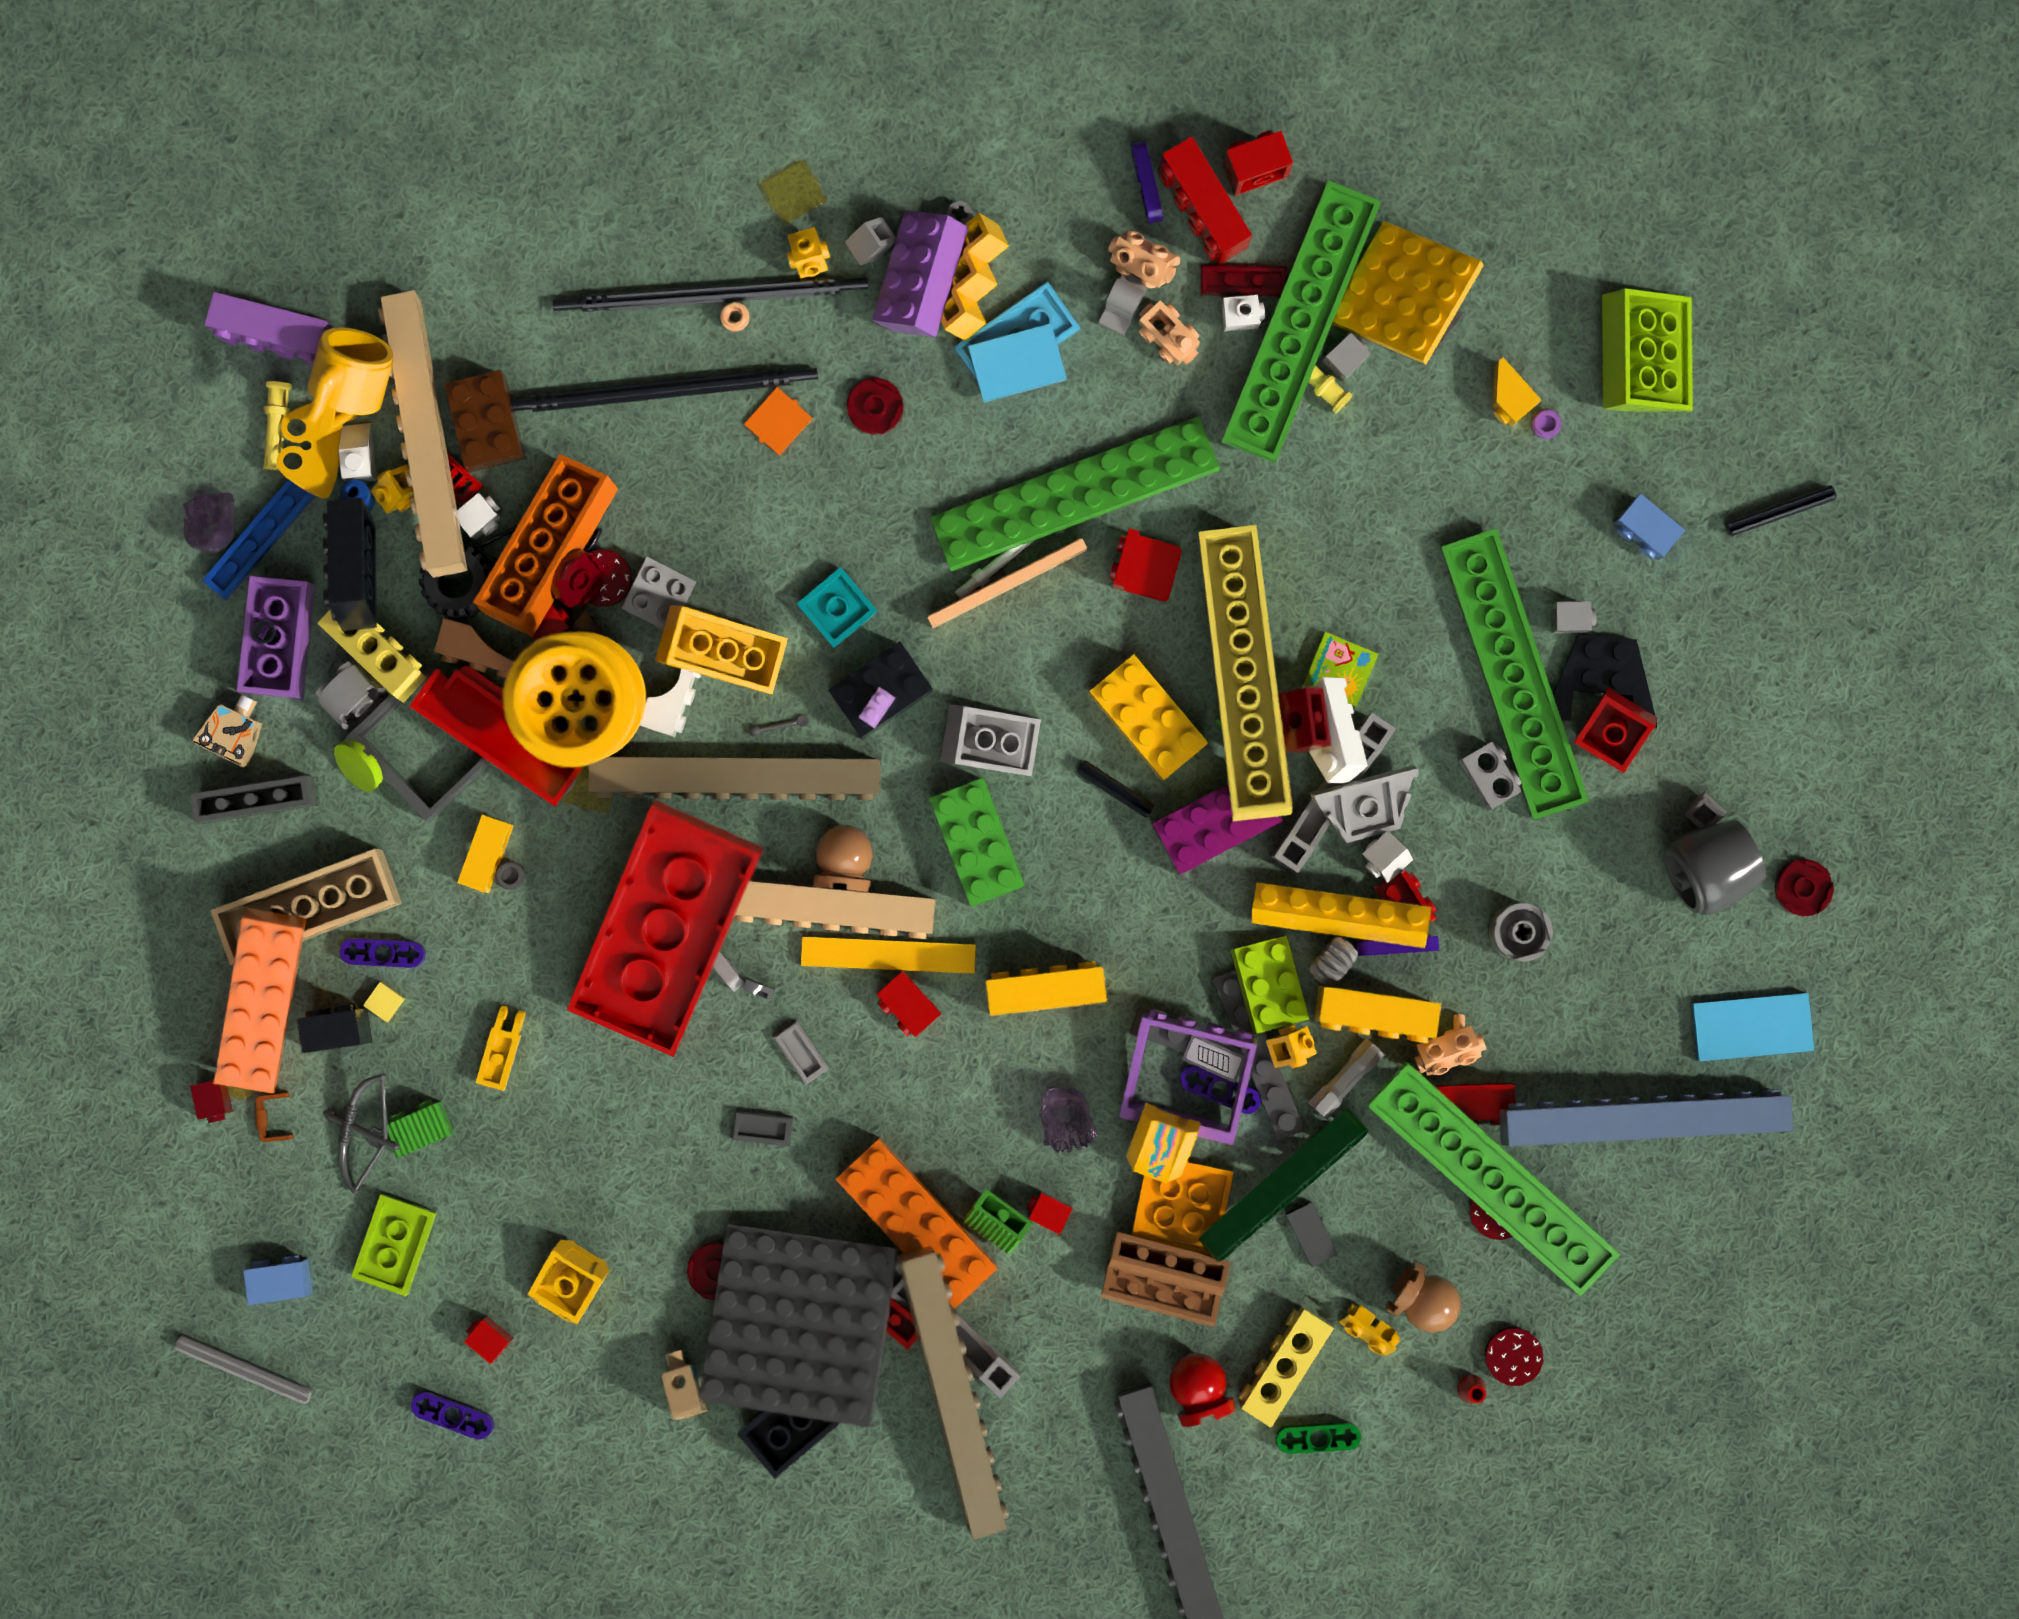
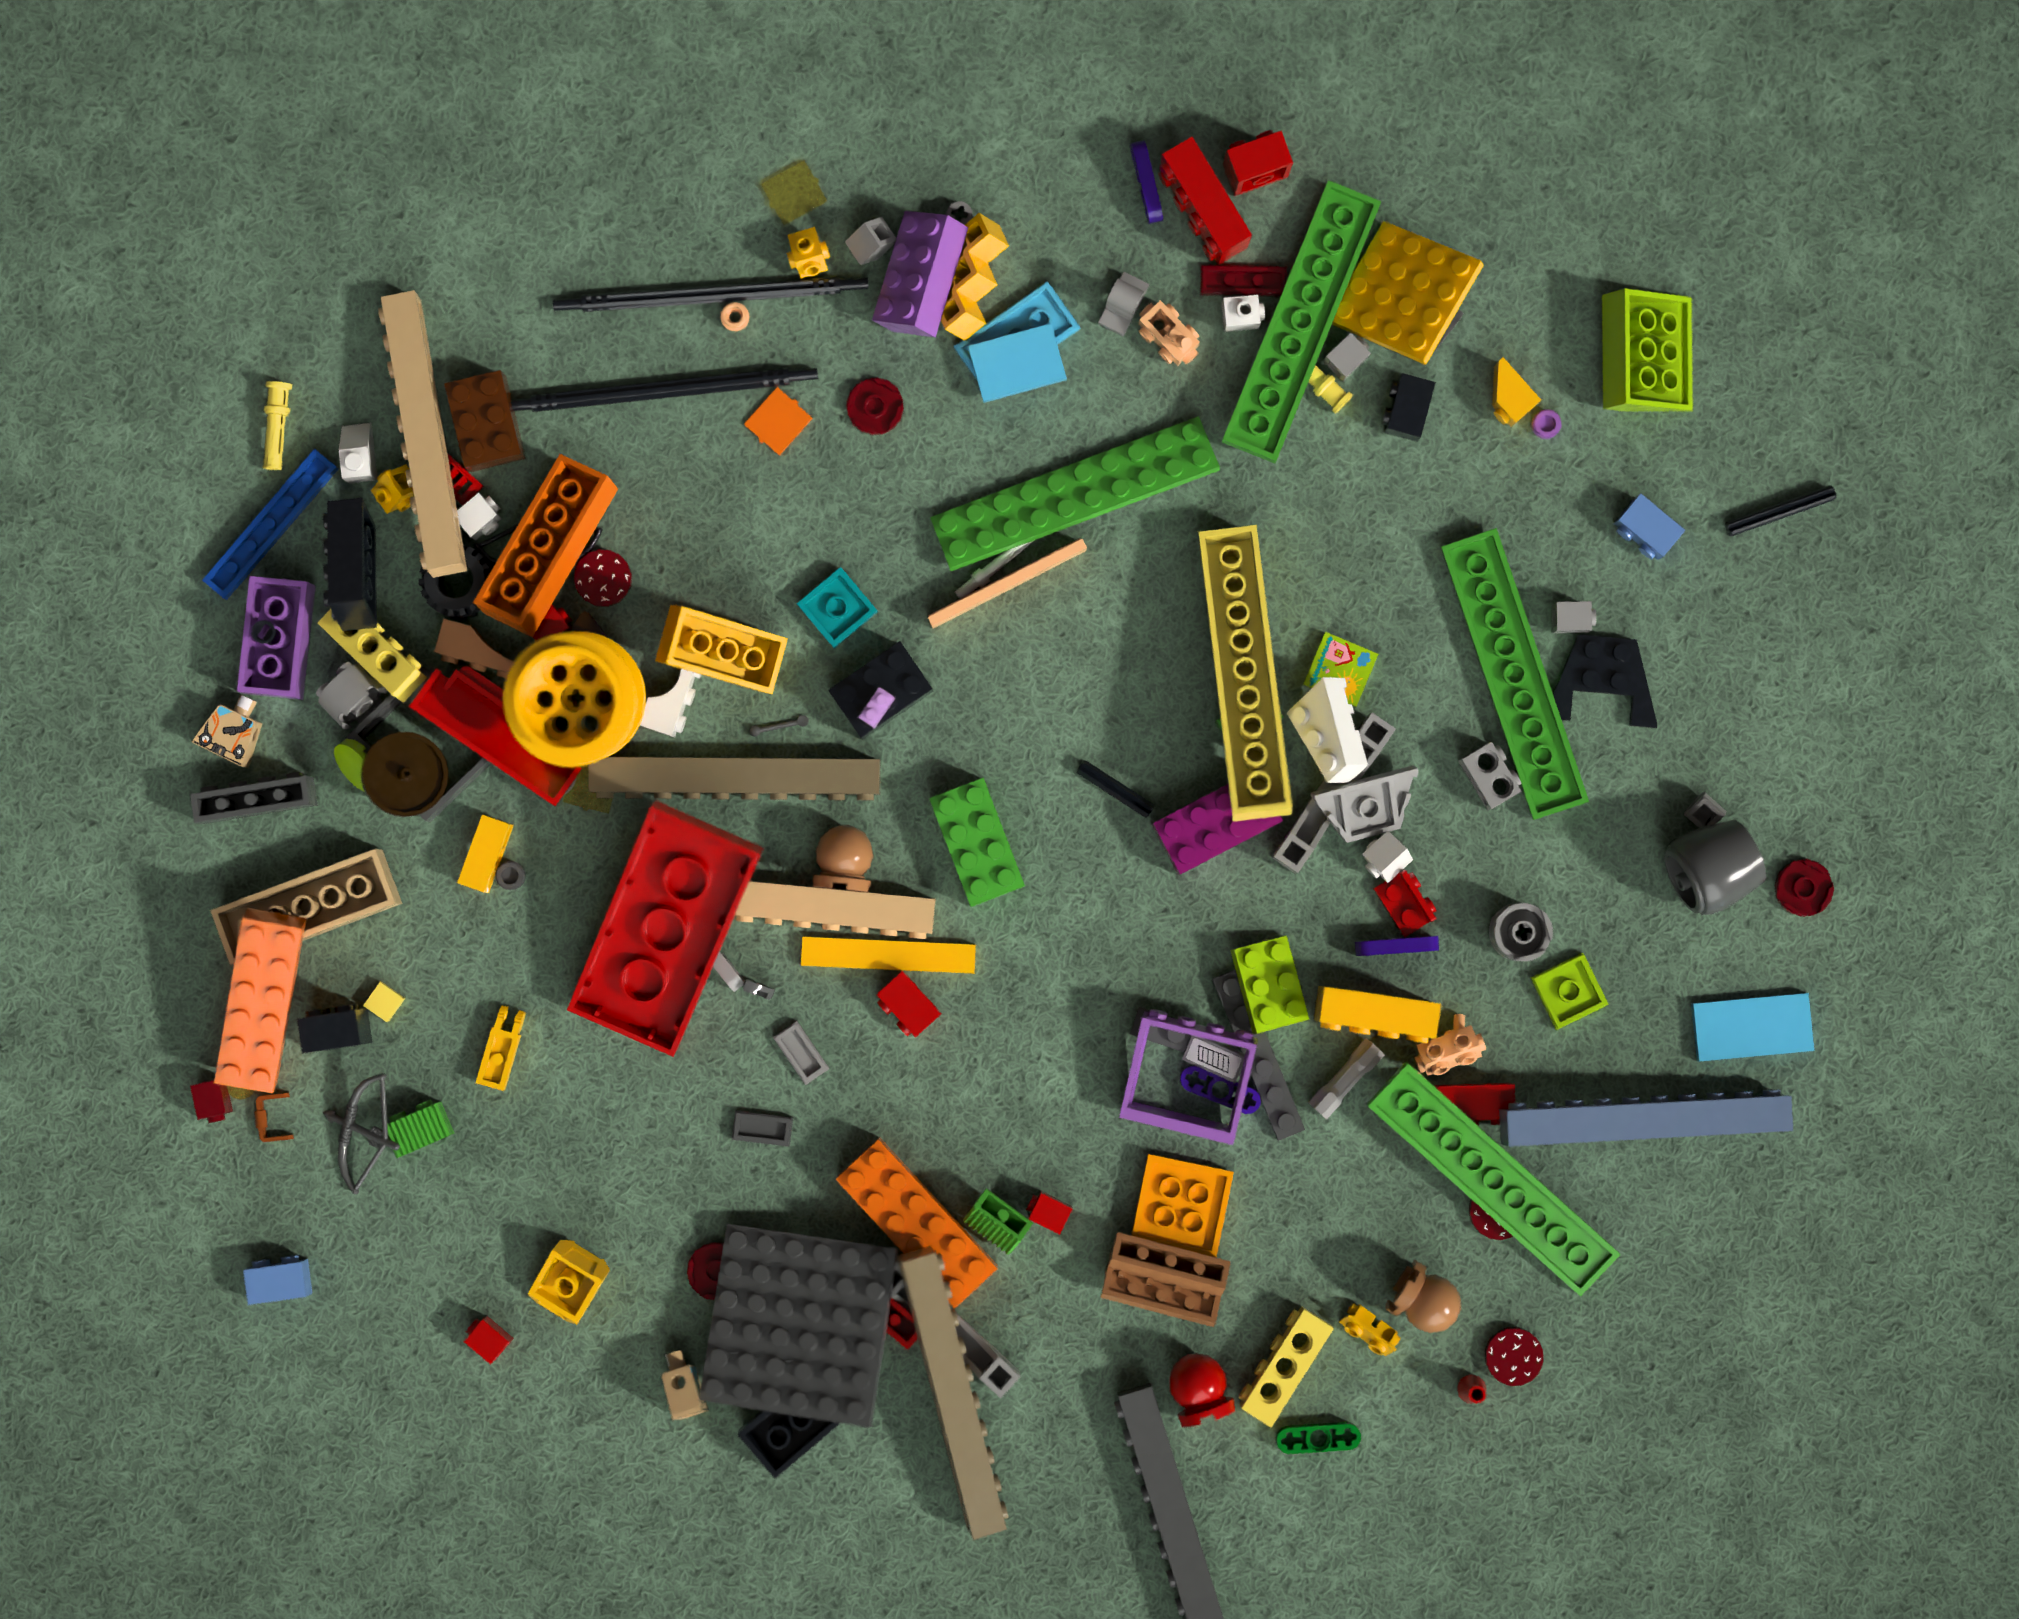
(210, 521): clear purple hair -> none
(243, 1369): light grey axle -> none
(265, 327): medium lavender brick -> none
(319, 463): yellow piece -> none
(347, 377): yellow piece -> none
(357, 489): blue brick -> none
(362, 944): dark purple beam -> none
(394, 1244): lime plate -> none
(404, 774): none -> dark brown piece
(435, 1400): dark purple beam -> none
(577, 578): dark red tile -> none
(654, 592): light grey hinge -> none
(990, 740): light grey slope -> none
(1046, 990): yellow brick -> none
(1066, 1120): clear purple hair -> none
(1143, 258): light nougat brick -> none
(1145, 566): red bracket -> none
(1148, 717): yellow brick -> none
(1161, 1144): yellow slope -> none
(1283, 1185): dark green beam -> none
(1291, 1047): yellow brick -> none
(1304, 719): dark red brick -> none
(1311, 1234): dark grey tile -> none
(1333, 961): light grey gear -> none
(1341, 915): yellow brick -> none
(1409, 407): none -> black brick
(1569, 991): none -> lime tile
(1615, 730): red brick -> none

